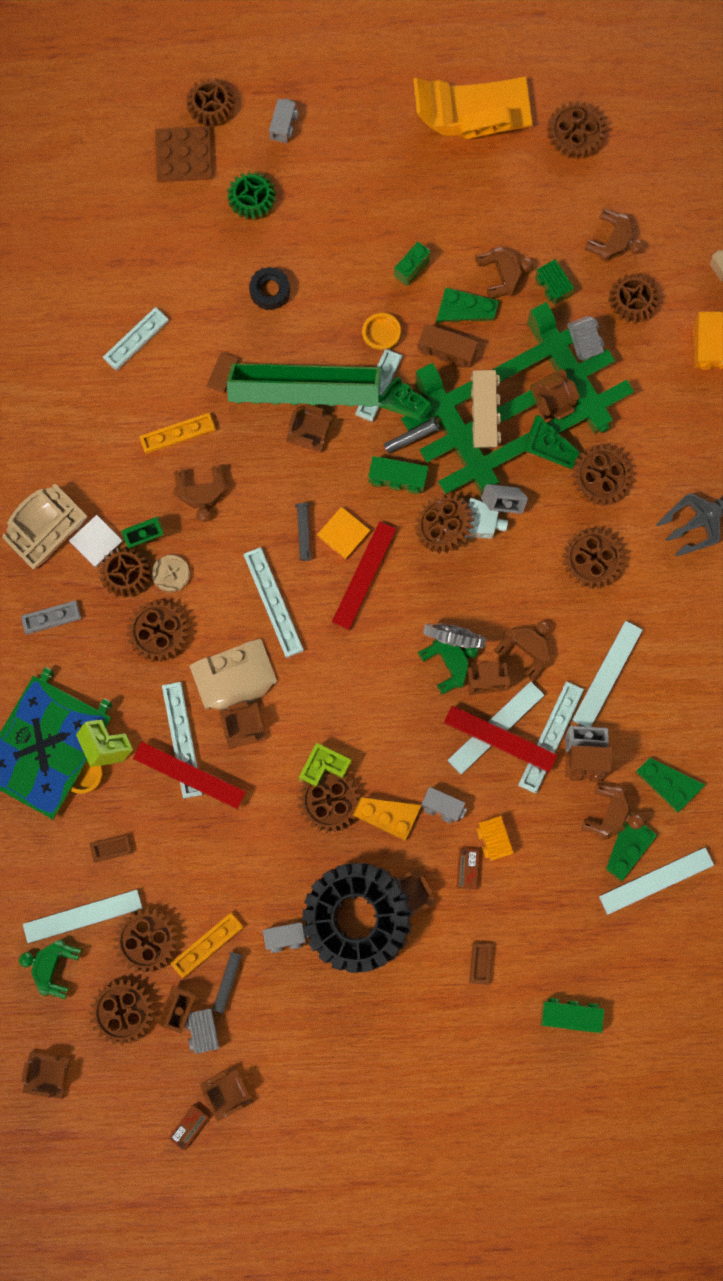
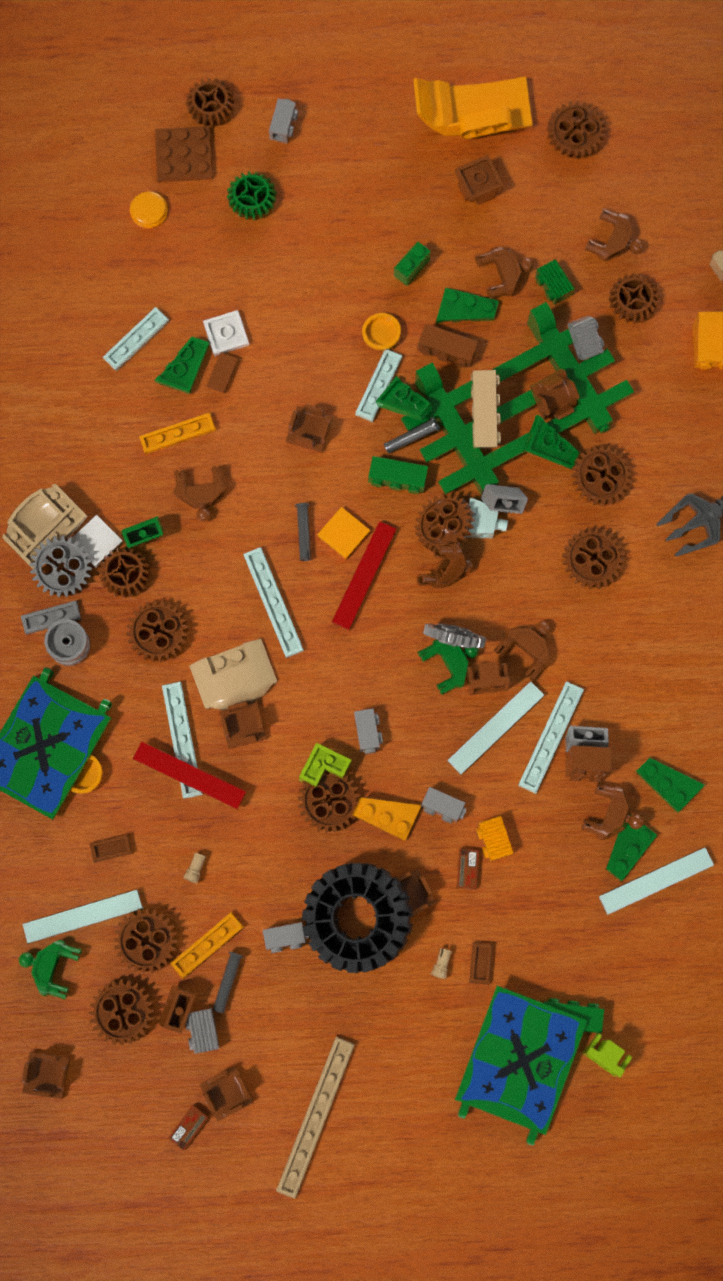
(50, 580): none -> light grey gear
(70, 632): none -> light grey wheel
(100, 747): lime panel -> none
(149, 209): none -> light orange piece
(170, 573): tan tile -> none
(185, 367): none -> green wing
(193, 873): none -> tan pin
(226, 333): none -> white tile
(259, 278): black tyre -> none
(304, 384): green piece -> none
(315, 1118): none -> tan tile
(367, 731): none -> light grey brick
(440, 969): none -> tan pin
(449, 568): none -> dark orange connector
(479, 180): none -> dark orange panel
(500, 739): red tile -> none
(520, 1061): none -> flag
(607, 675): light aqua tile -> none
(607, 1056): none -> lime panel

